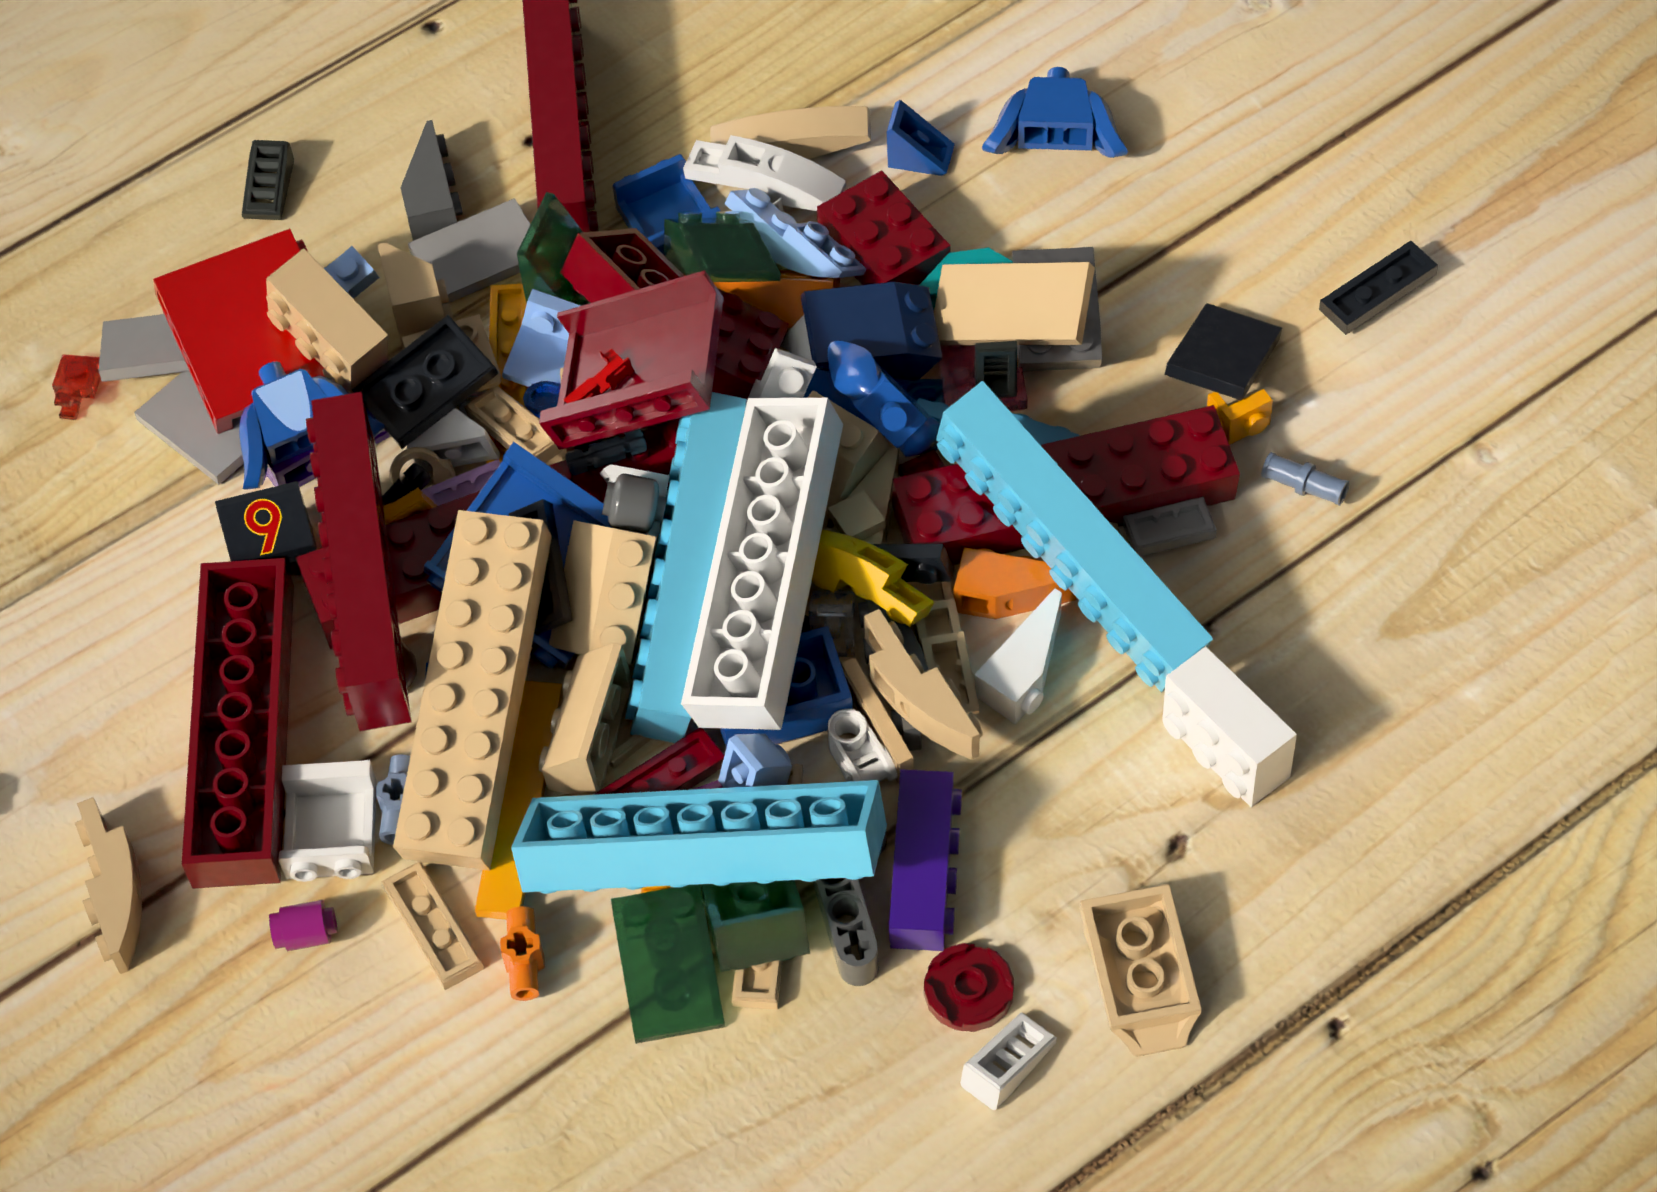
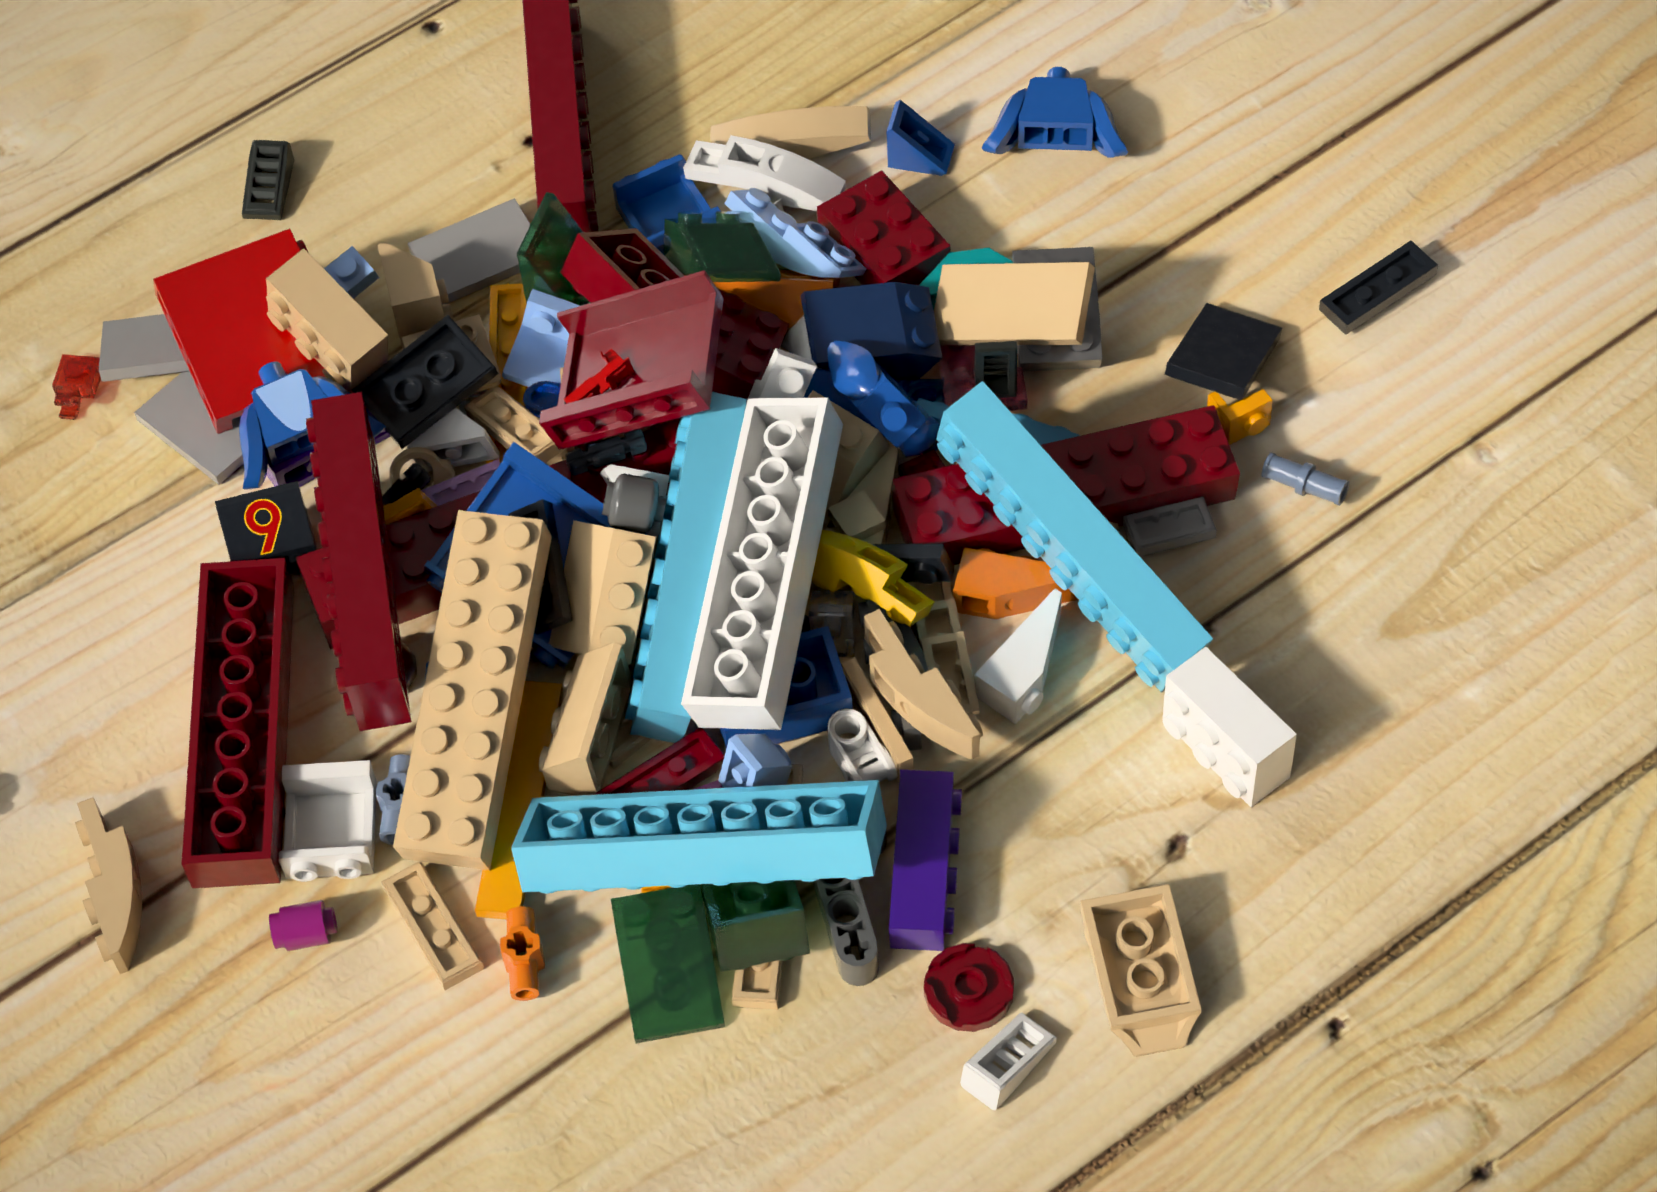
(427, 186): dark grey slope -> none

